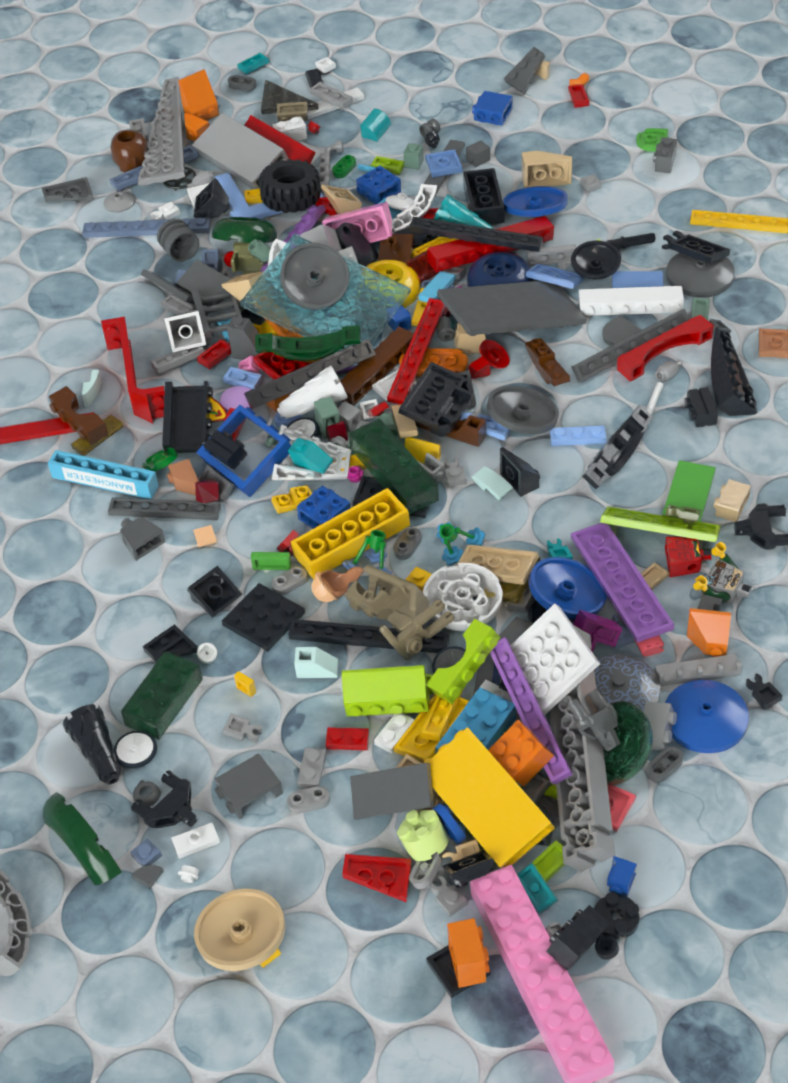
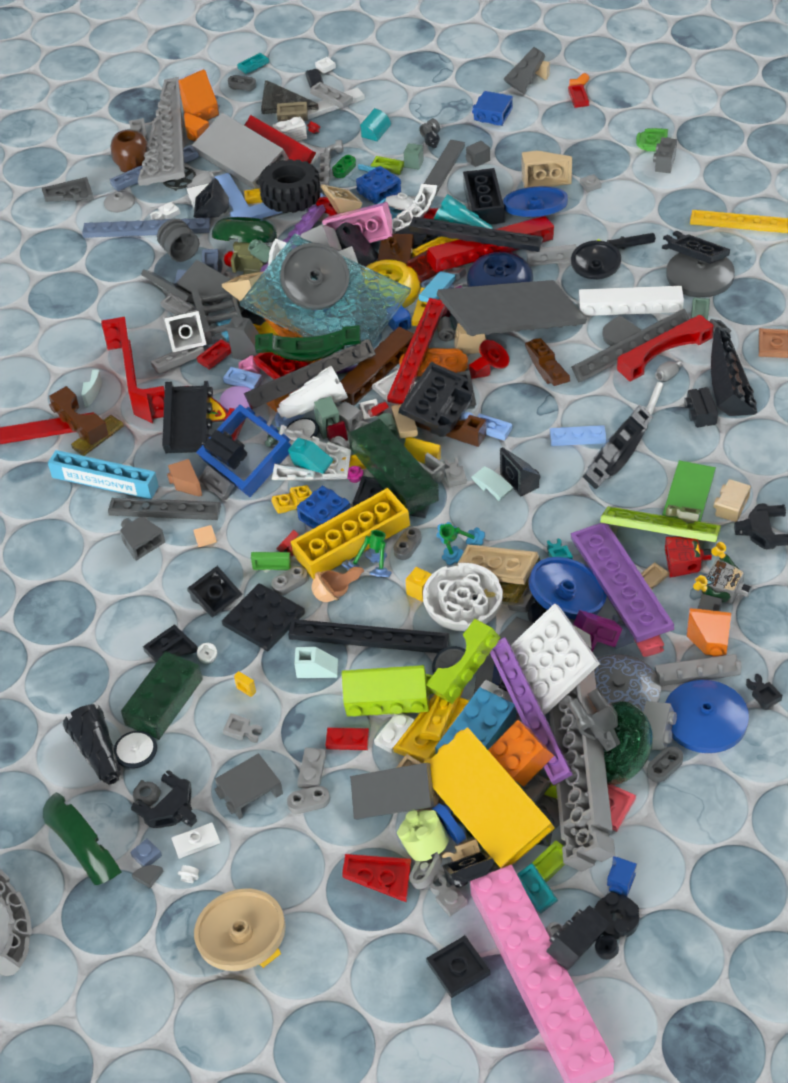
(160, 460): green tile -> none
(206, 491): dark red slope -> none
(402, 606): dark tan piece -> none
(443, 163): medium blue tile -> none
(467, 952): orange brick -> none
(522, 409): dark grey dish -> none
(554, 276): medium blue tile -> none
(634, 279): medium blue tile -> none

